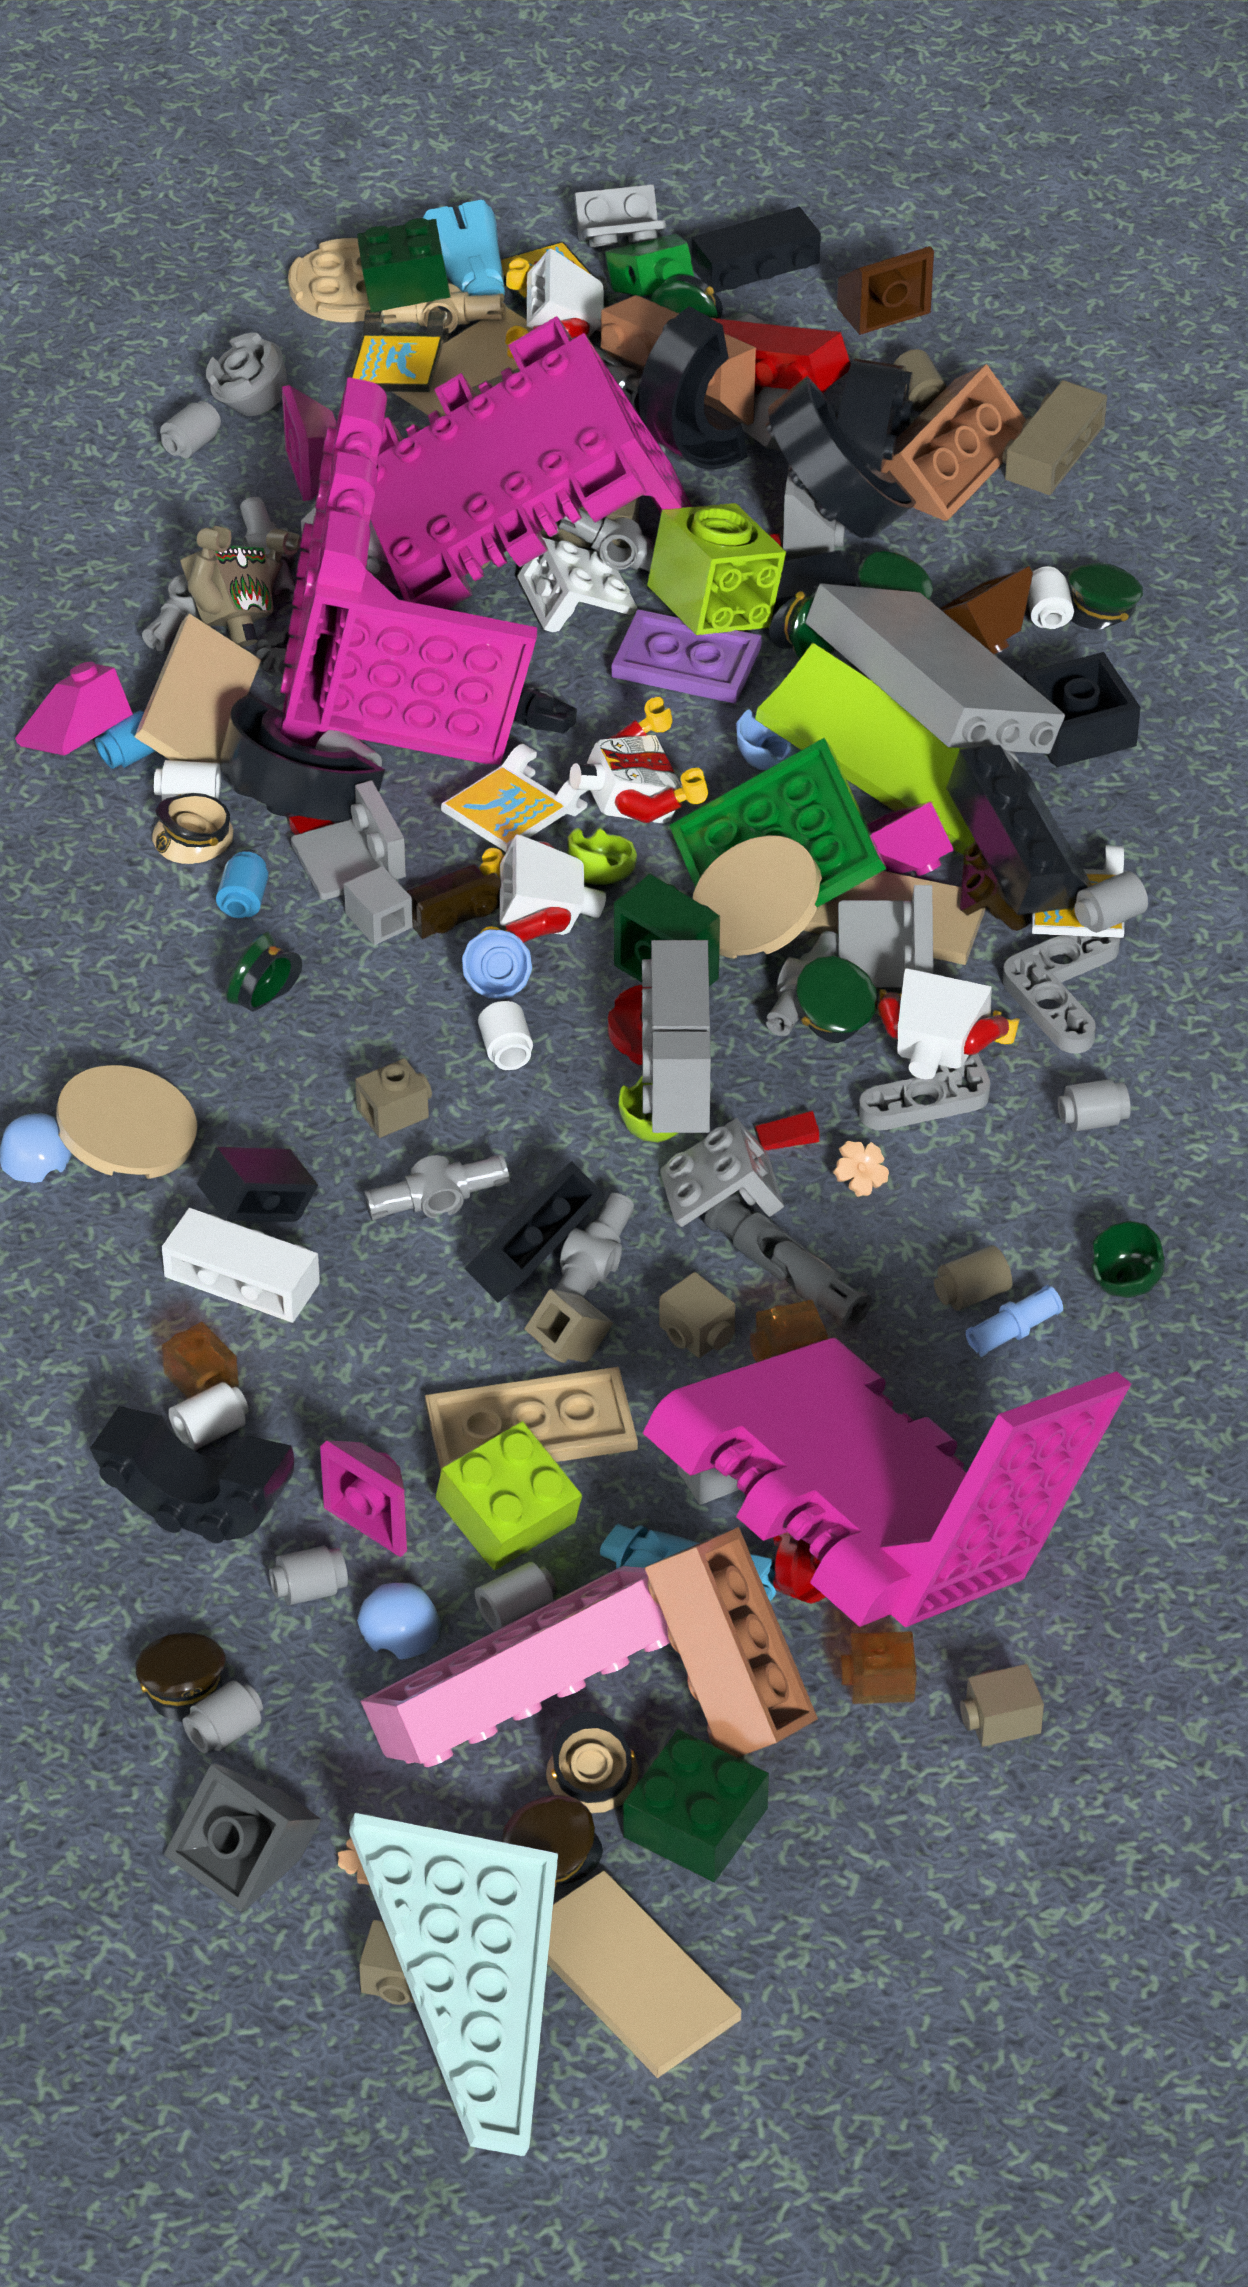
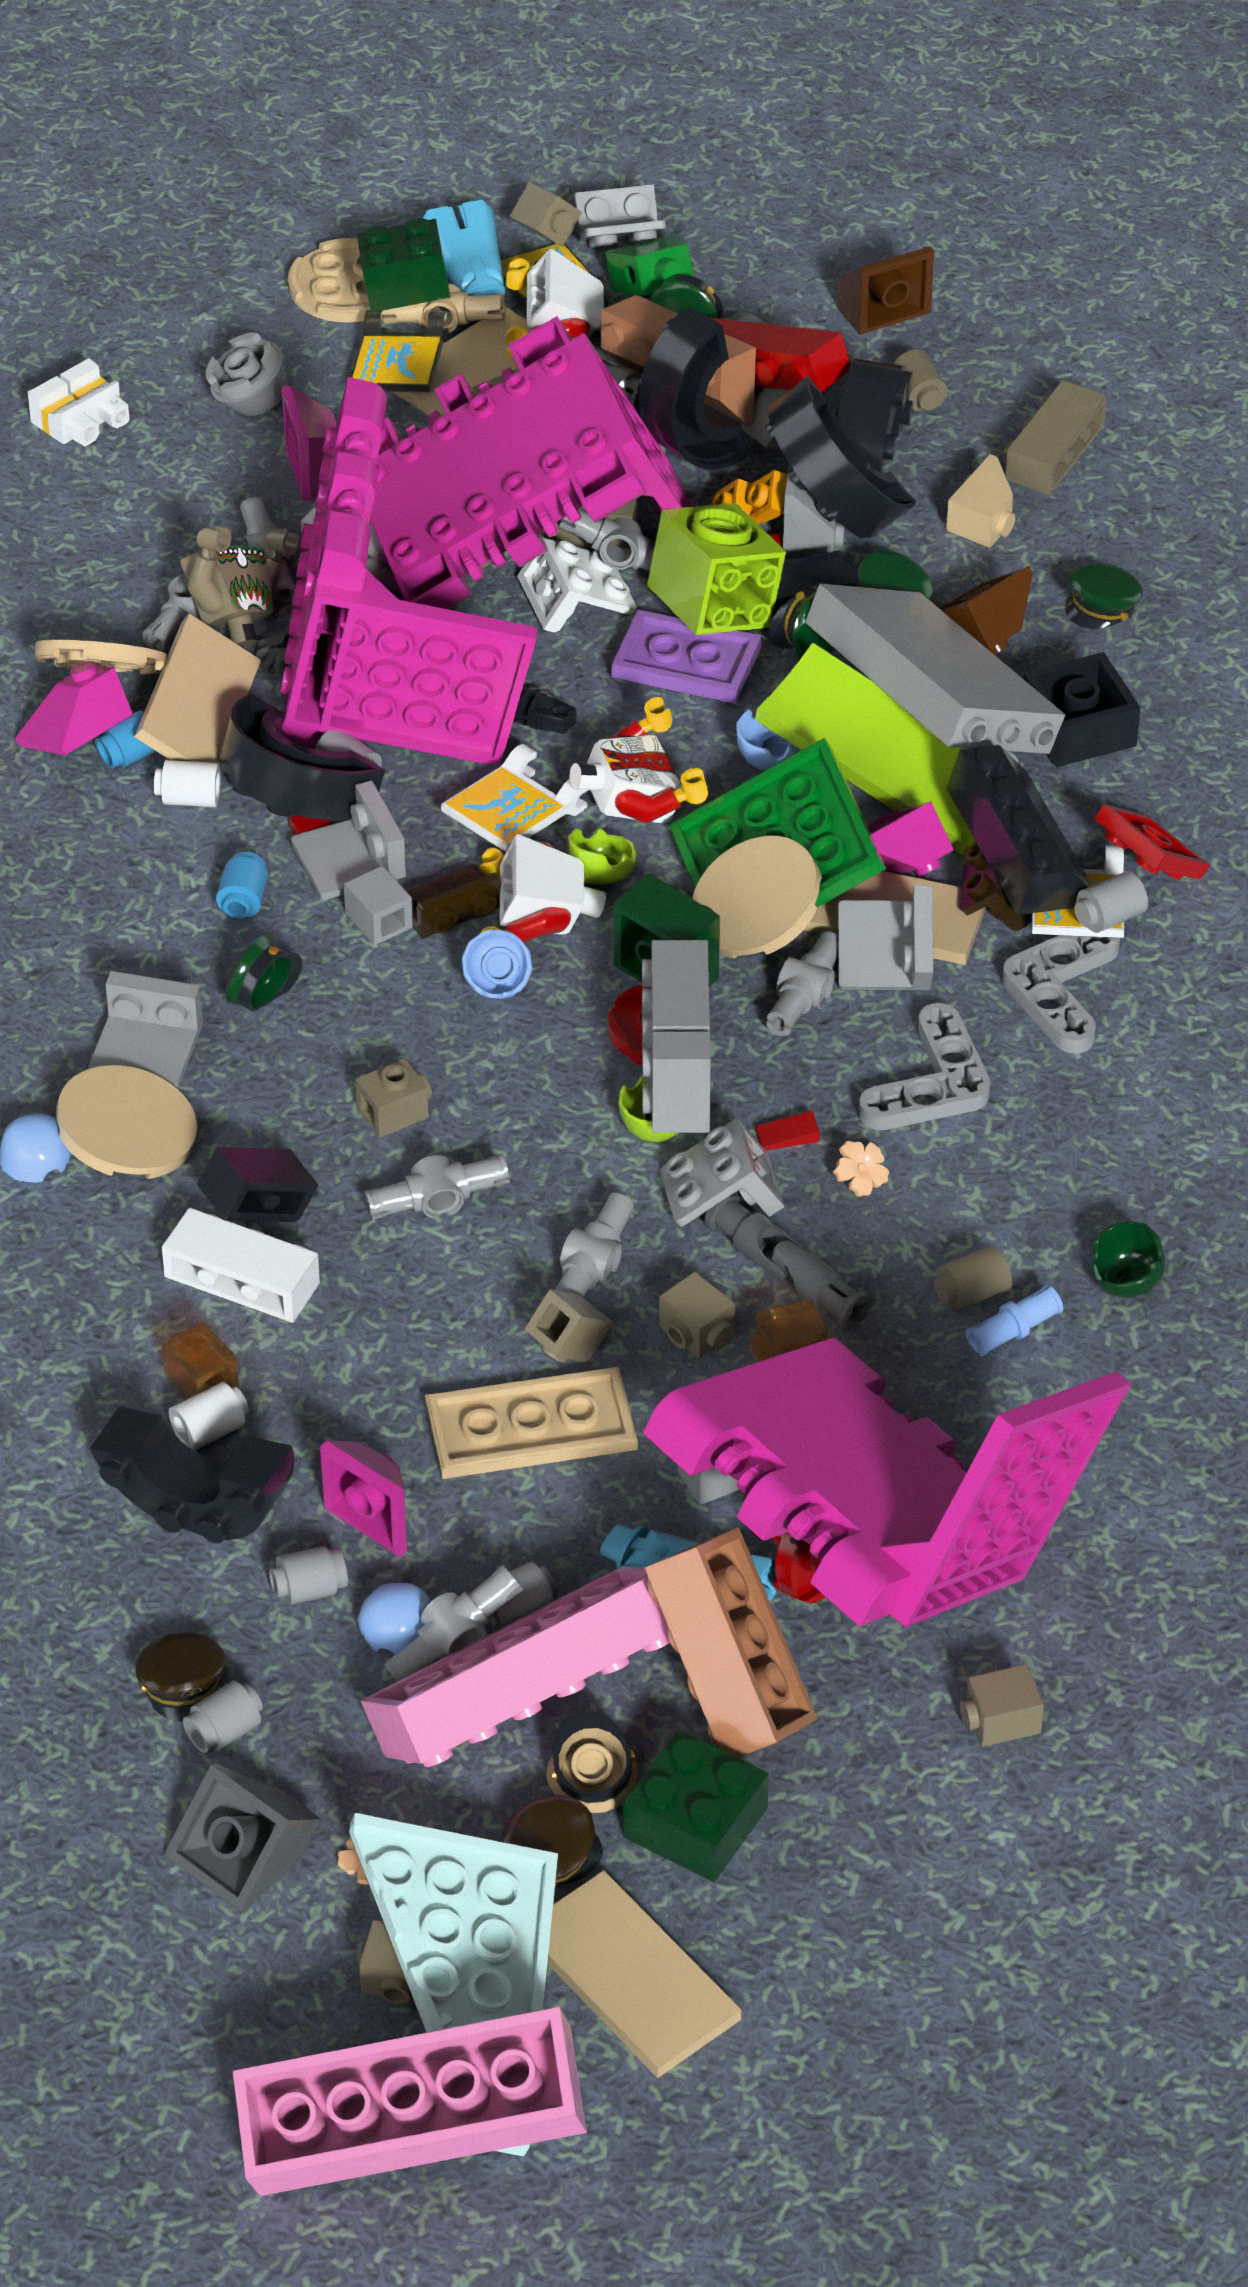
(77, 404): none -> white hips
(122, 657): none -> tan tile
(150, 1025): none -> light grey bracket
(190, 429): light grey brick -> none
(192, 828): tan piece -> none
(409, 2101): none -> bright pink brick
(454, 1623): none -> light grey pin
(505, 1035): white brick -> none
(508, 1496): lime brick -> none
(534, 1232): black brick -> none
(545, 214): none -> dark tan brick
(756, 250): black brick -> none
(760, 499): none -> light orange slope
(834, 998): dark green piece -> none
(880, 1667): clear orange brick -> none
(942, 1021): white torso -> none
(956, 443): nougat slope -> none
(982, 505): none -> tan slope
(1050, 598): white brick -> none
(1094, 1105): light grey brick -> none
(1151, 842): none -> red plate

